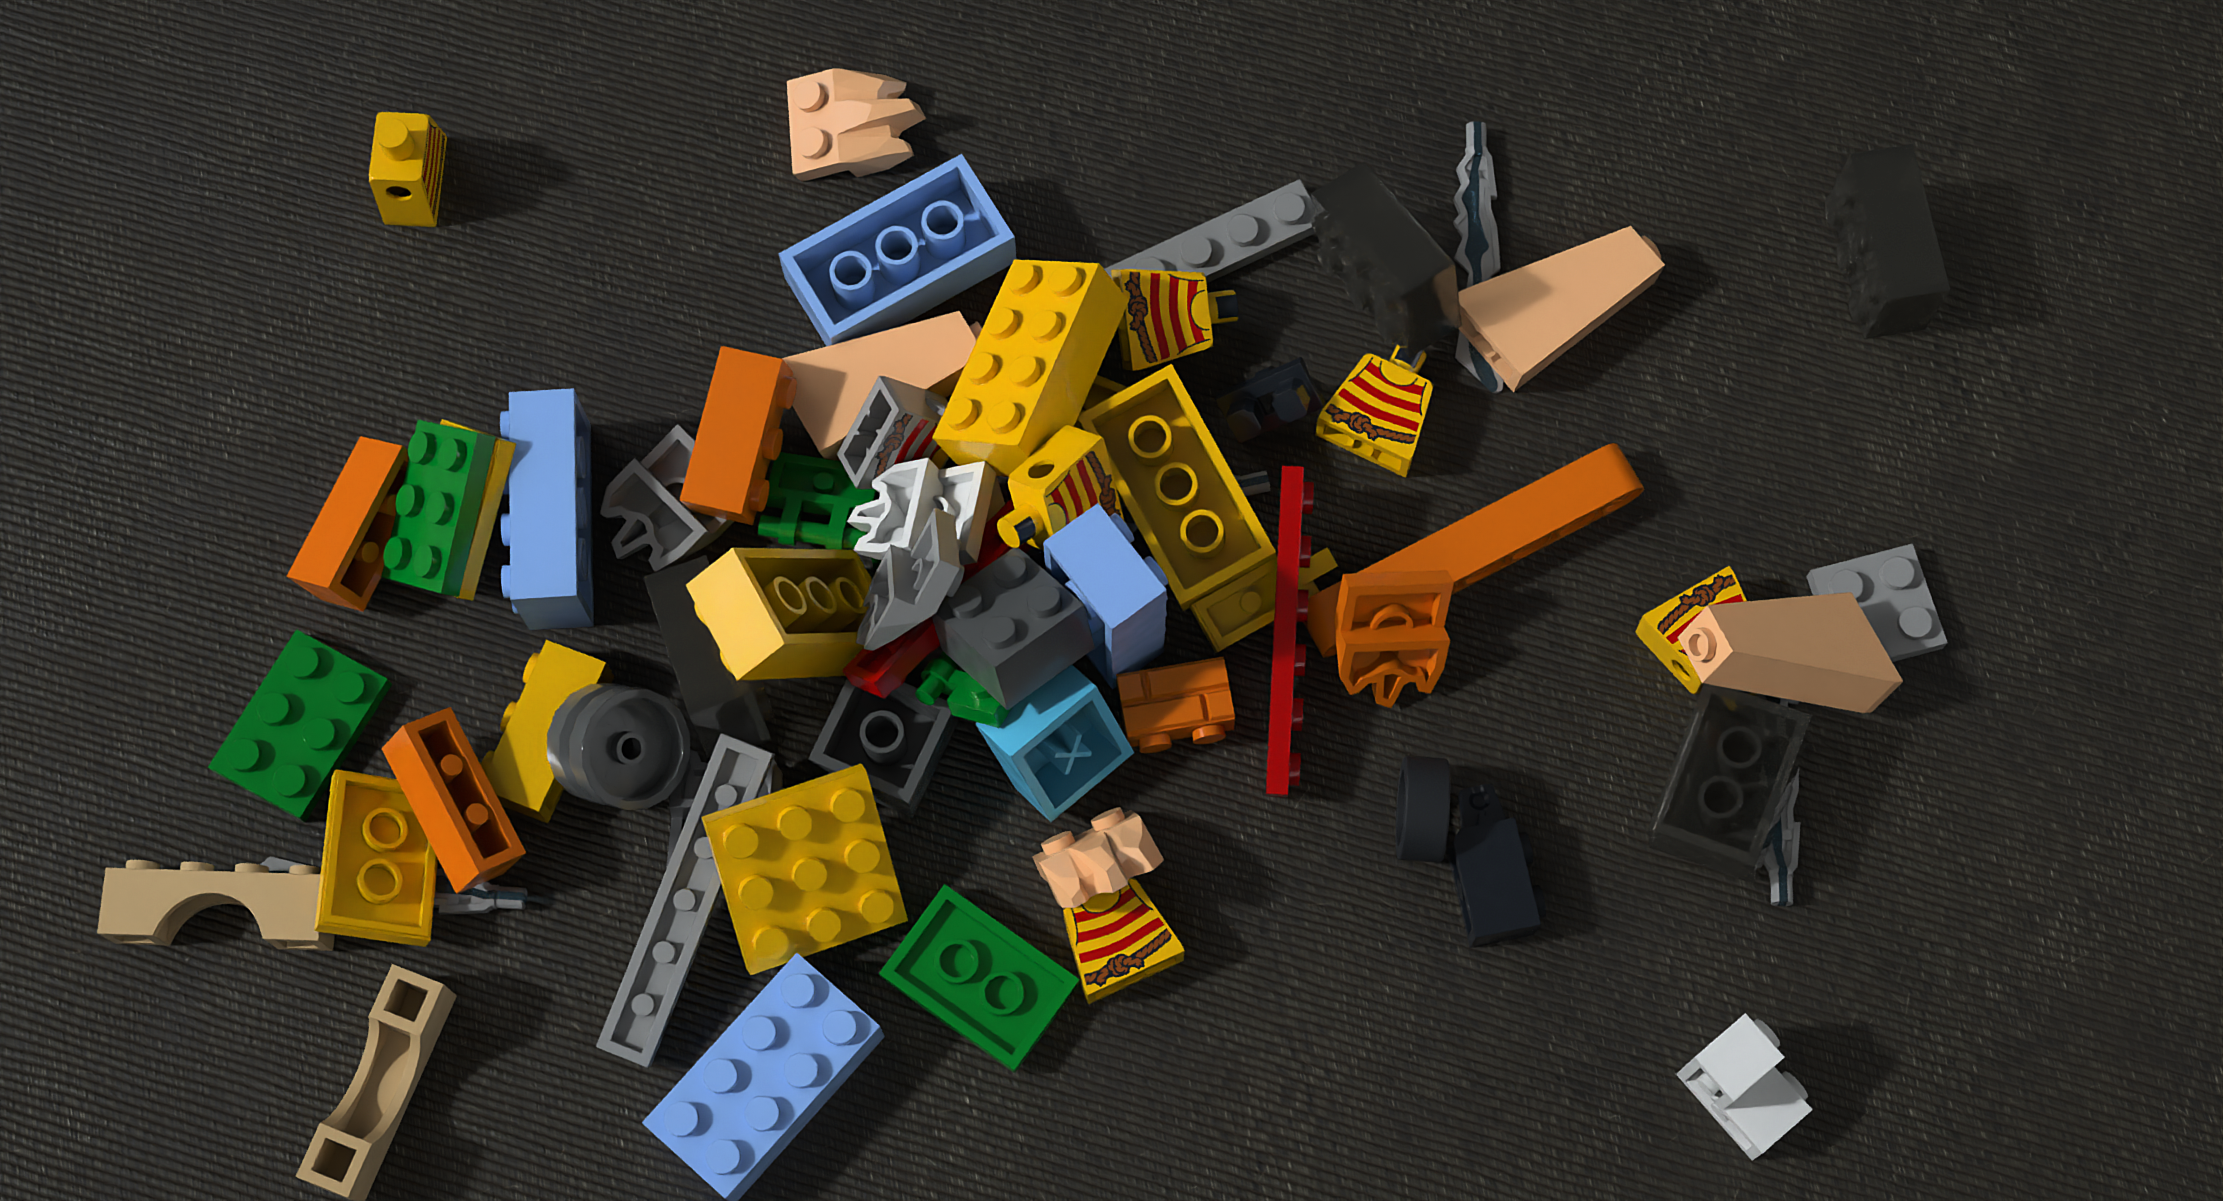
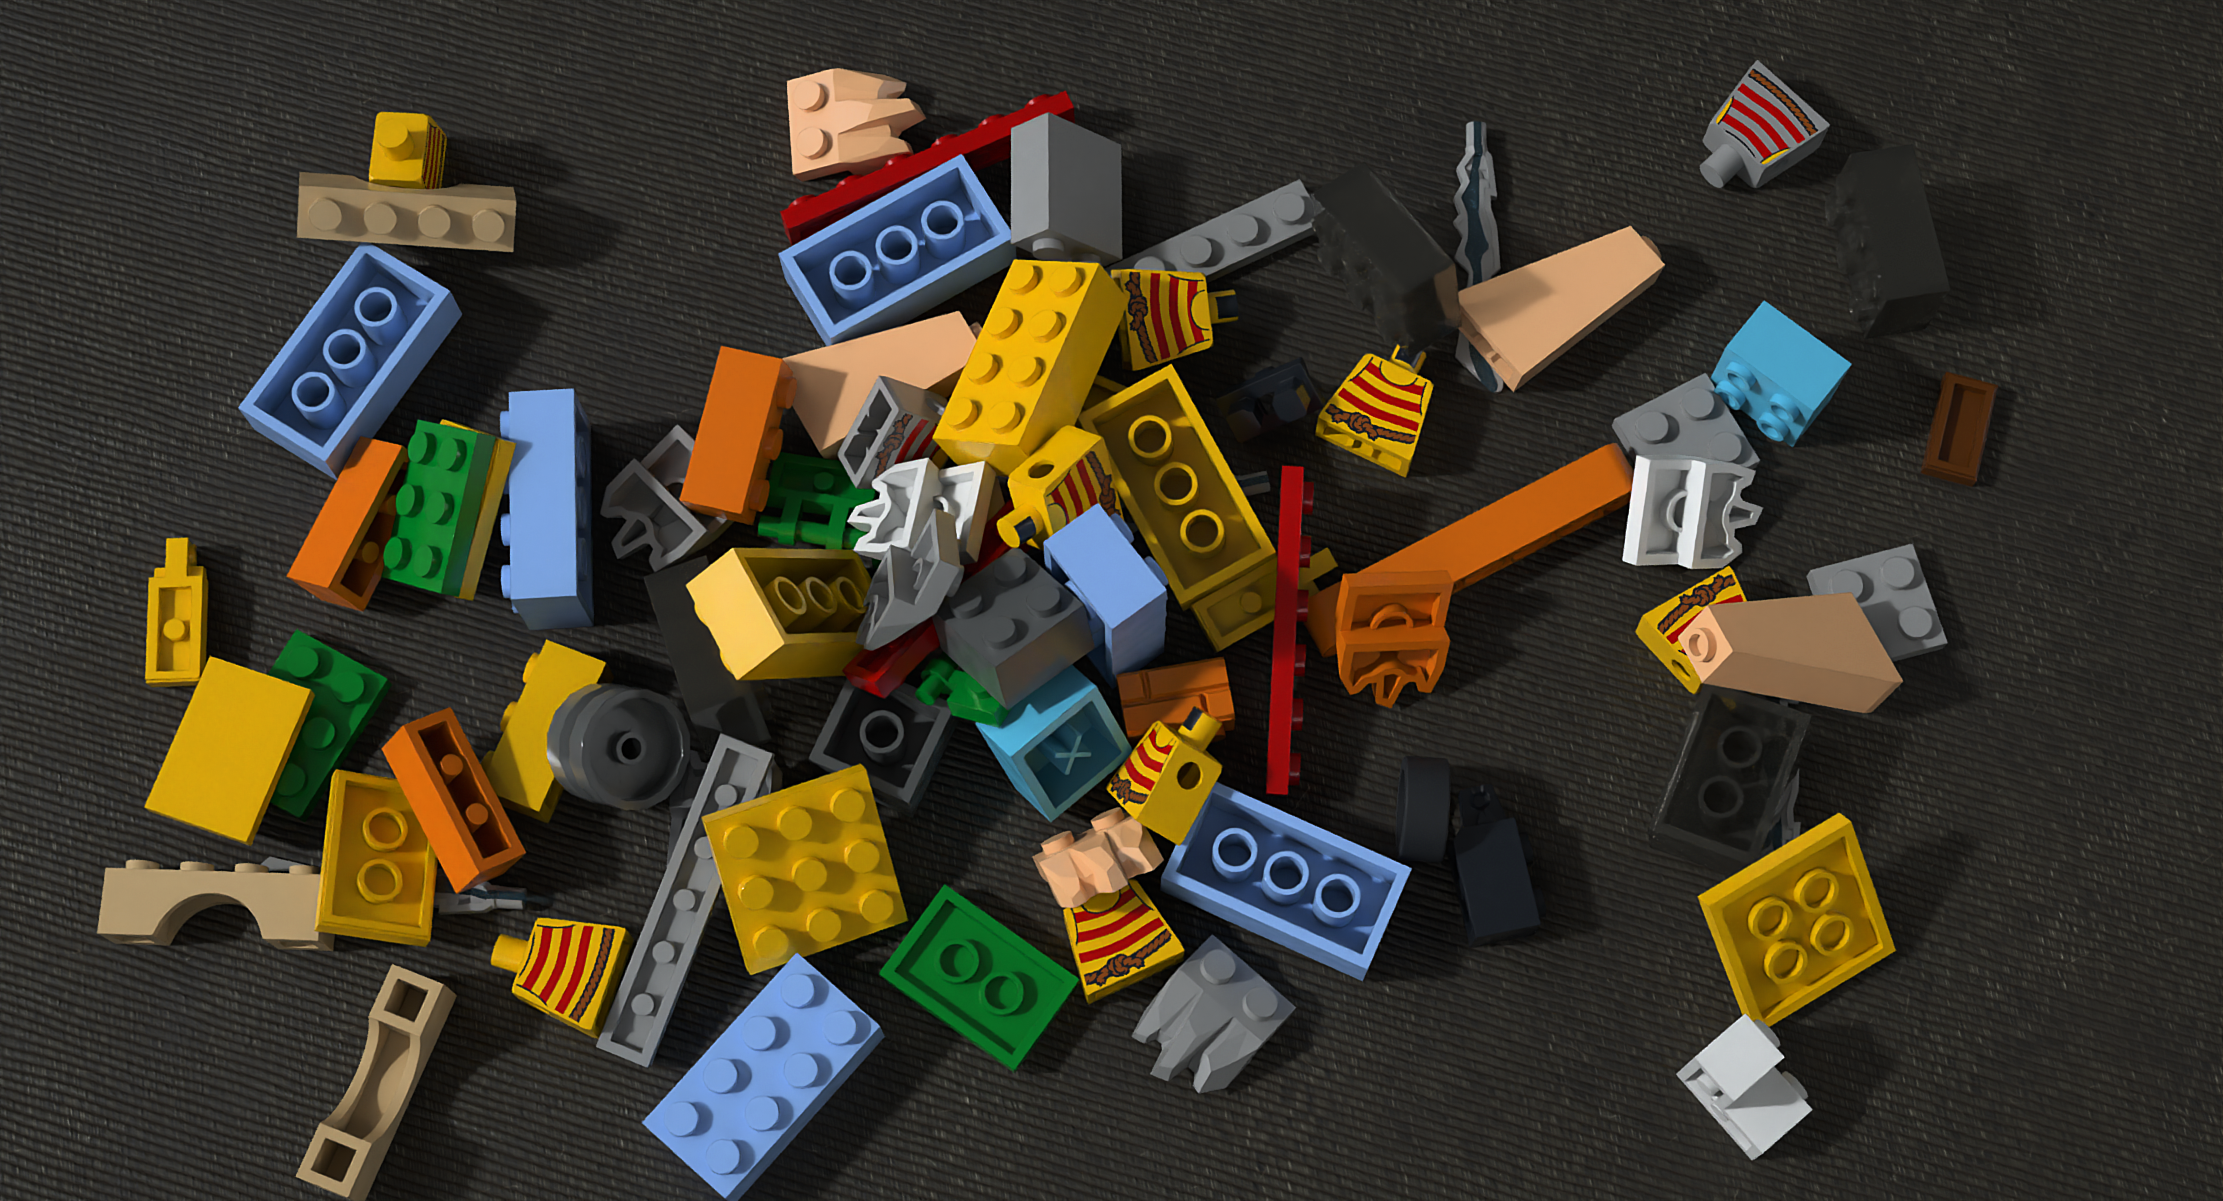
(177, 618): none -> yellow hinge
(230, 750): none -> yellow tile
(351, 359): none -> light blue brick
(375, 213): none -> tan arch
(567, 969): none -> yellow torso
(980, 148): none -> red plate
(1065, 192): none -> light grey brick
(1169, 775): none -> yellow torso
(1211, 1017): none -> light grey plate
(1286, 880): none -> light blue brick
(1687, 423): none -> light grey plate
(1687, 511): none -> white plate
(1760, 131): none -> light grey torso
(1778, 374): none -> medium azure brick
(1797, 922): none -> yellow plate
(1959, 429): none -> reddish brown tile

